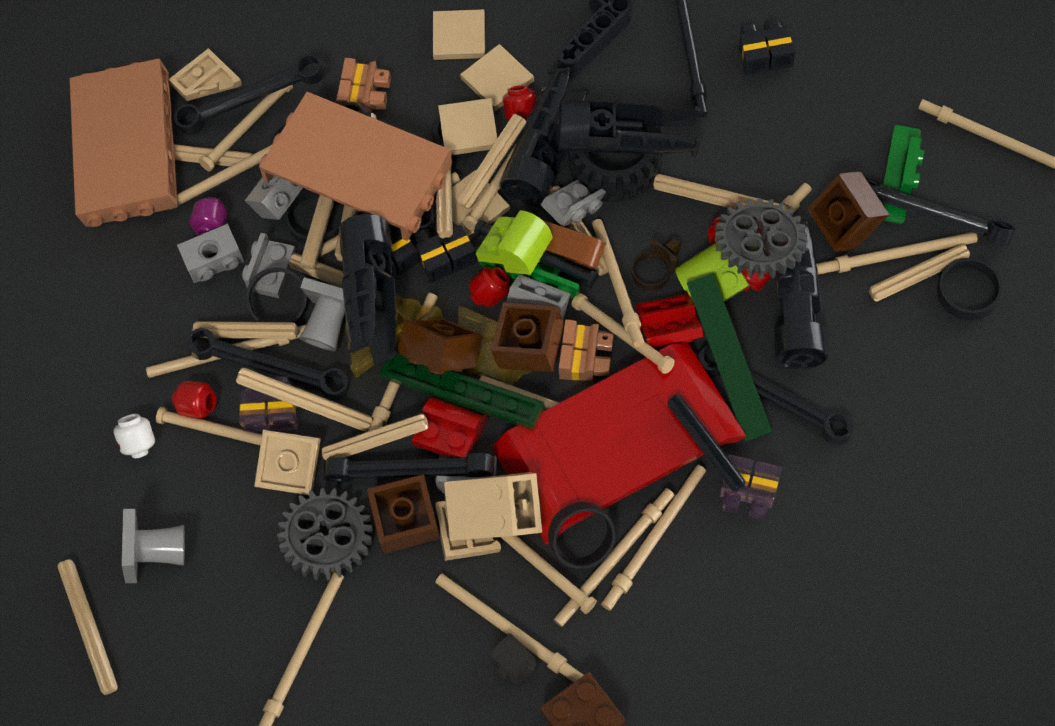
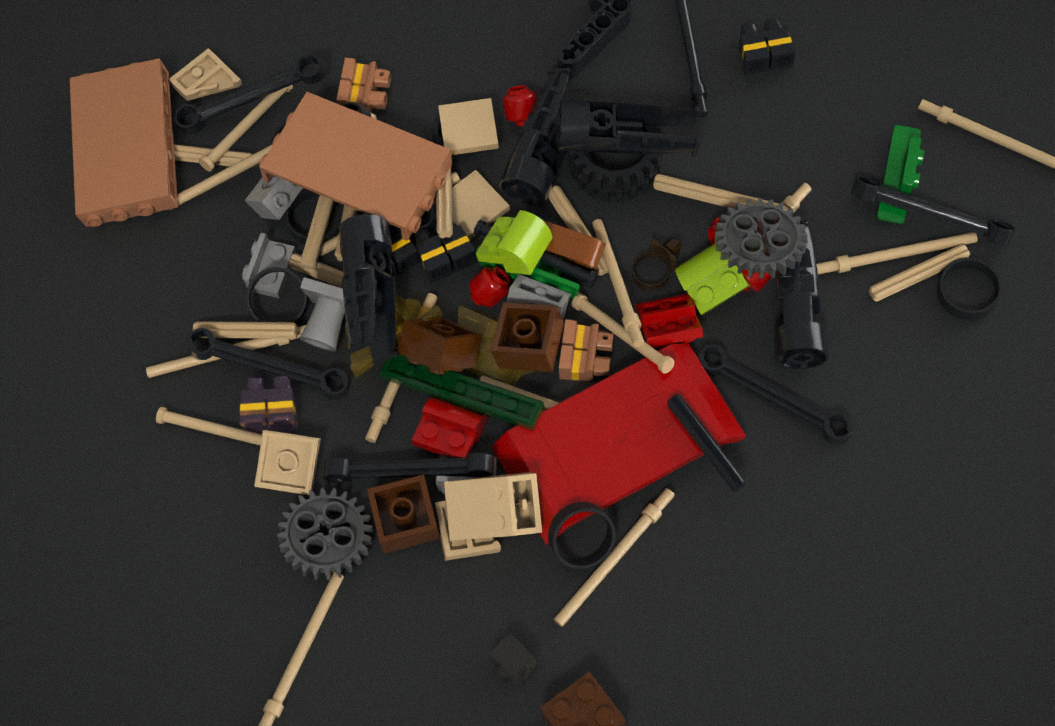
(87, 627): tan axle -> none
(134, 435): white head -> none
(153, 545): light grey plant -> none
(194, 399): red head -> none
(199, 248): light grey brick -> none
(208, 215): magenta head -> none
(304, 399): tan axle -> none
(376, 437): tan axle -> none
(458, 34): tan tile -> none
(471, 220): tan bar -> none
(491, 161): tan axle -> none
(495, 74): tan tile -> none
(555, 662): tan bar -> none
(572, 203): light grey bracket -> none
(586, 603): tan bar -> none
(623, 581): tan bar -> none
(729, 357): dark green tile -> none
(762, 489): hips -> none
(848, 211): reddish brown brick -> none

